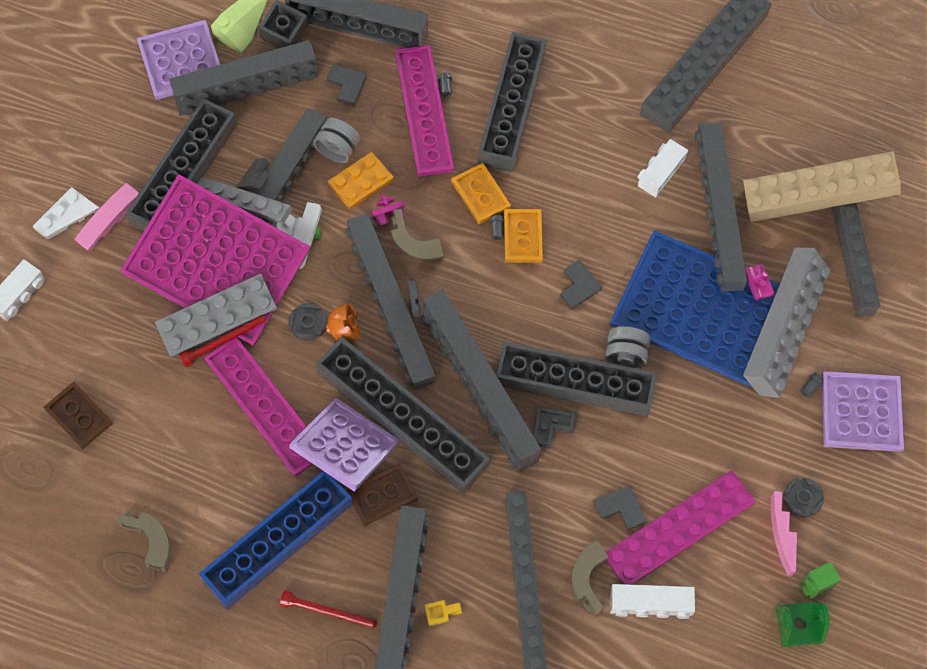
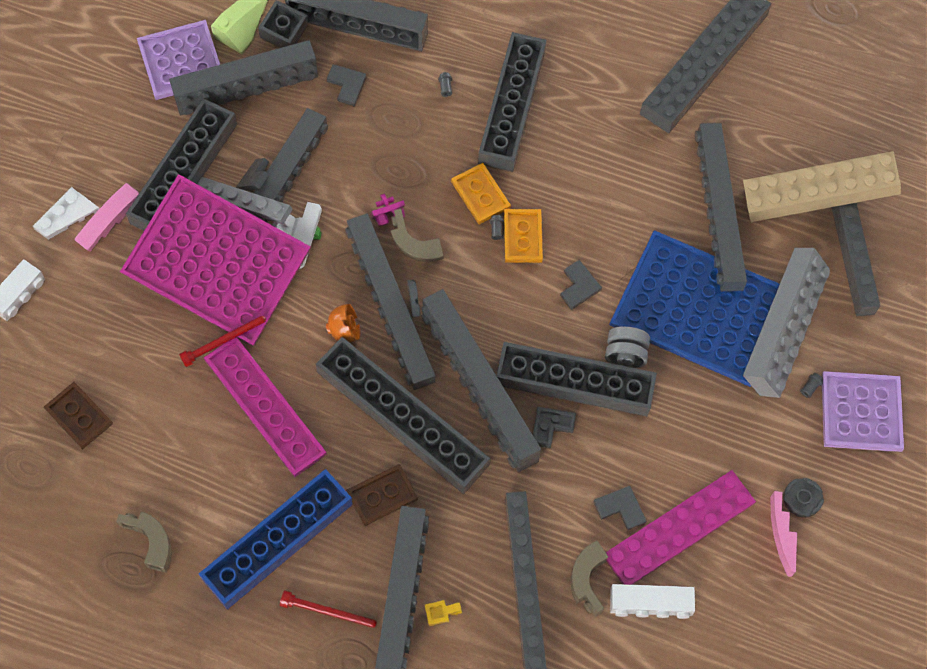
(215, 315): light grey plate -> none
(308, 322): dark grey tile -> none
(336, 140): light grey wheel -> none
(344, 444): lavender plate -> none
(360, 180): light orange plate -> none
(424, 111): dark pink plate -> none
(662, 167): white brick -> none
(759, 282): dark pink hips -> none
(811, 614): green hose -> none
(820, 581): bright green brick -> none

